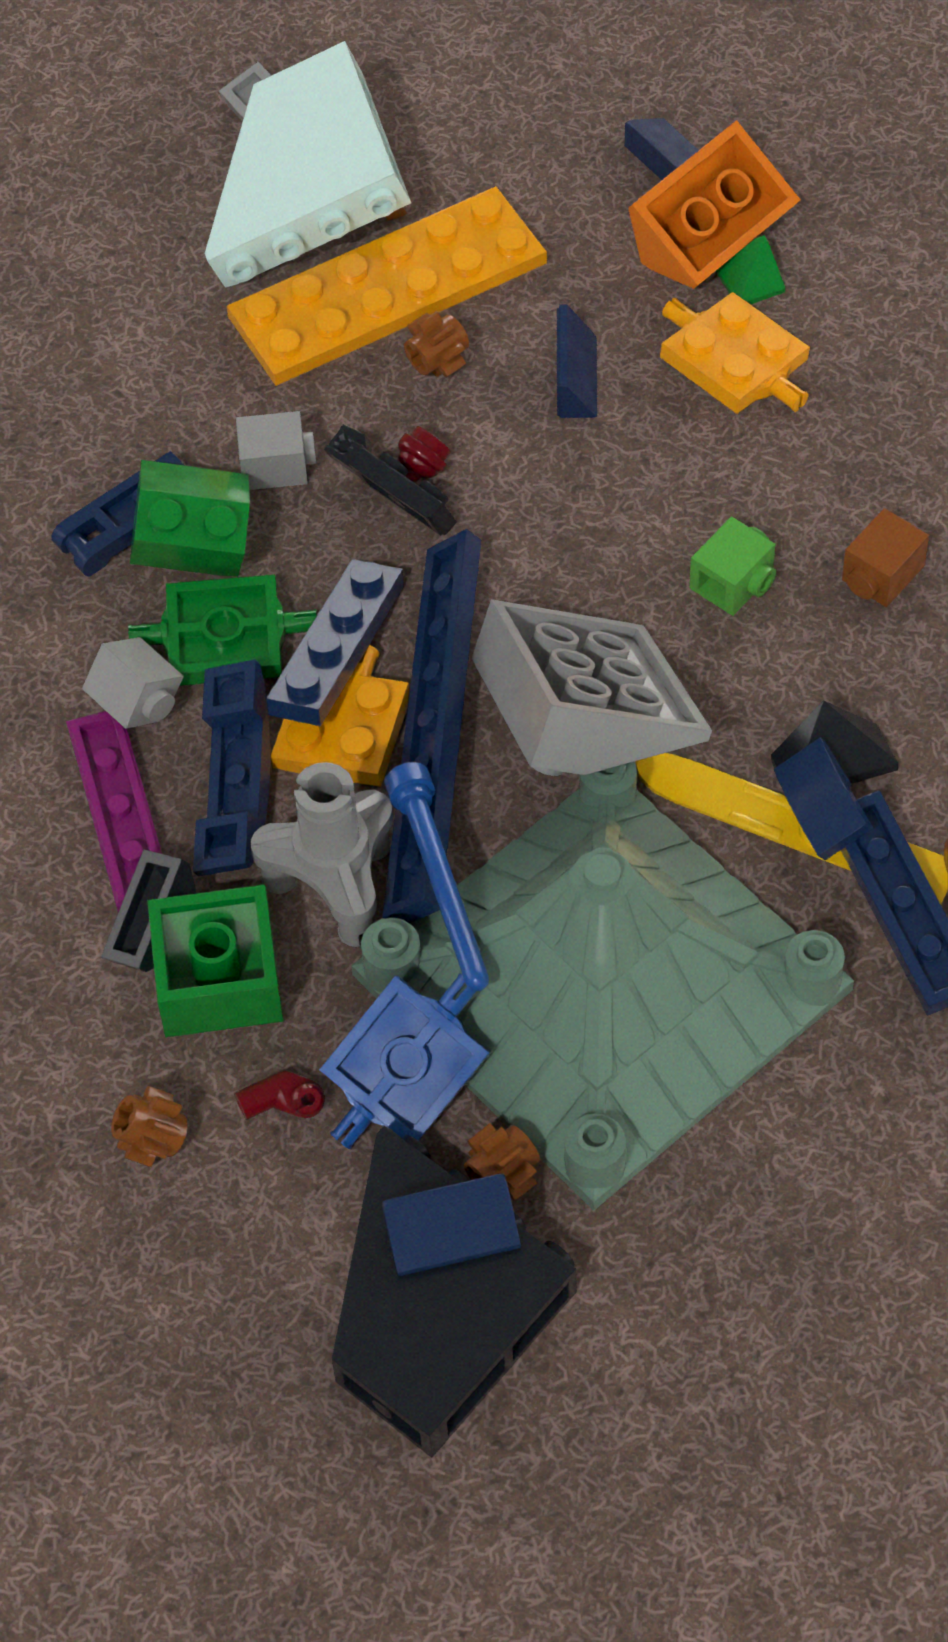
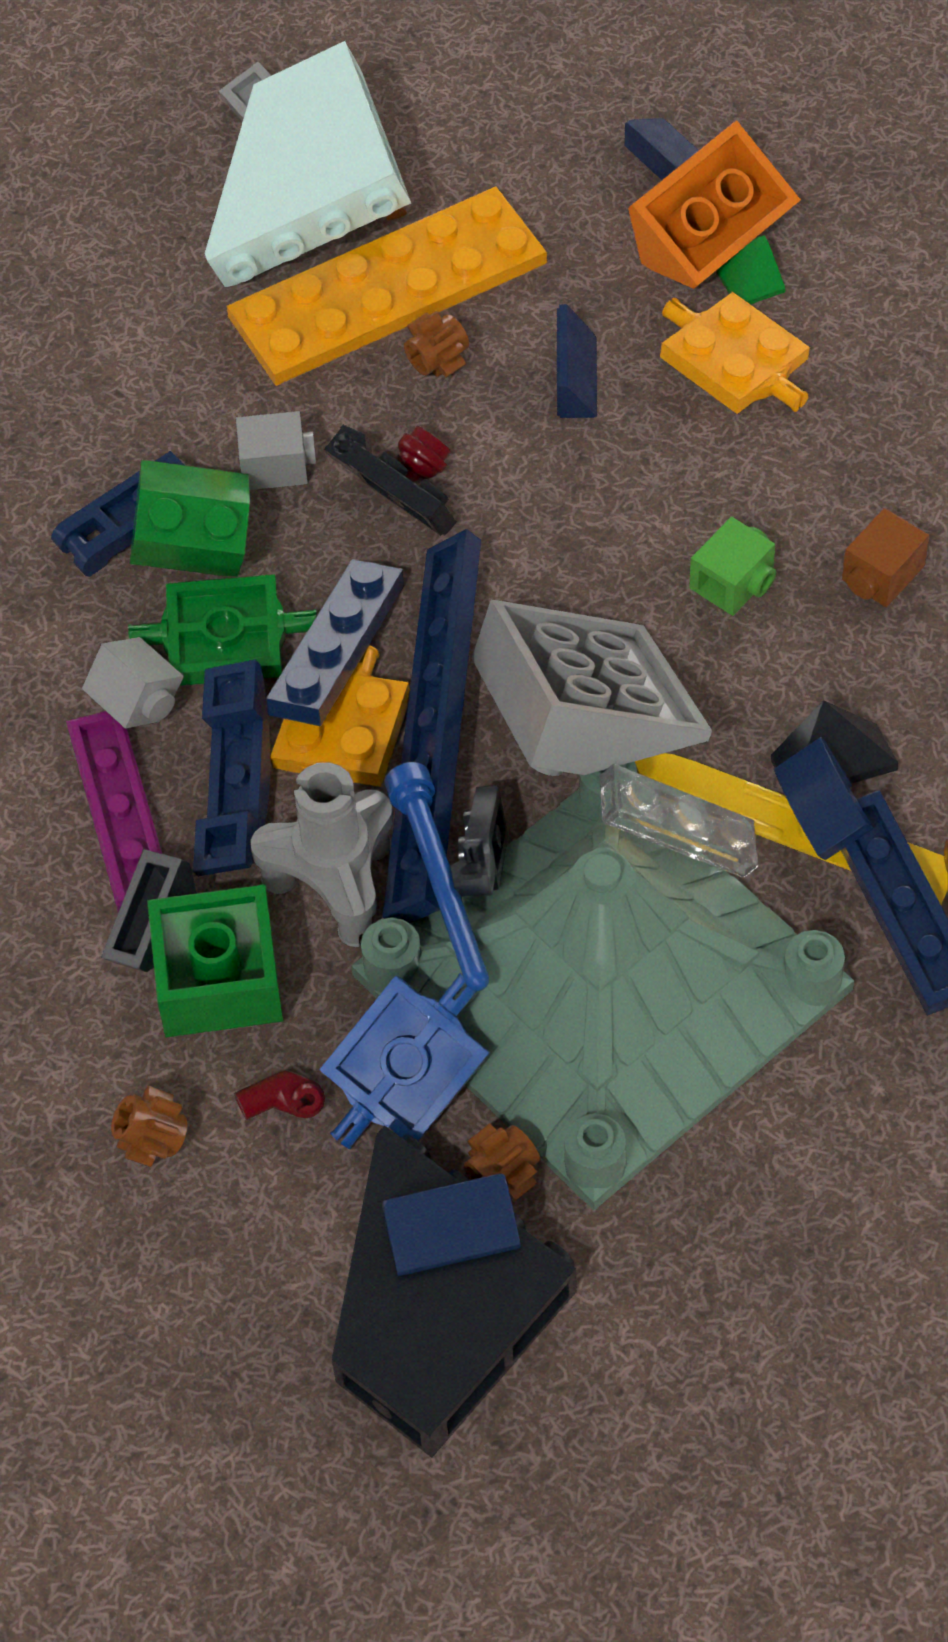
(483, 846): none -> black hinge
(678, 820): none -> clear plate

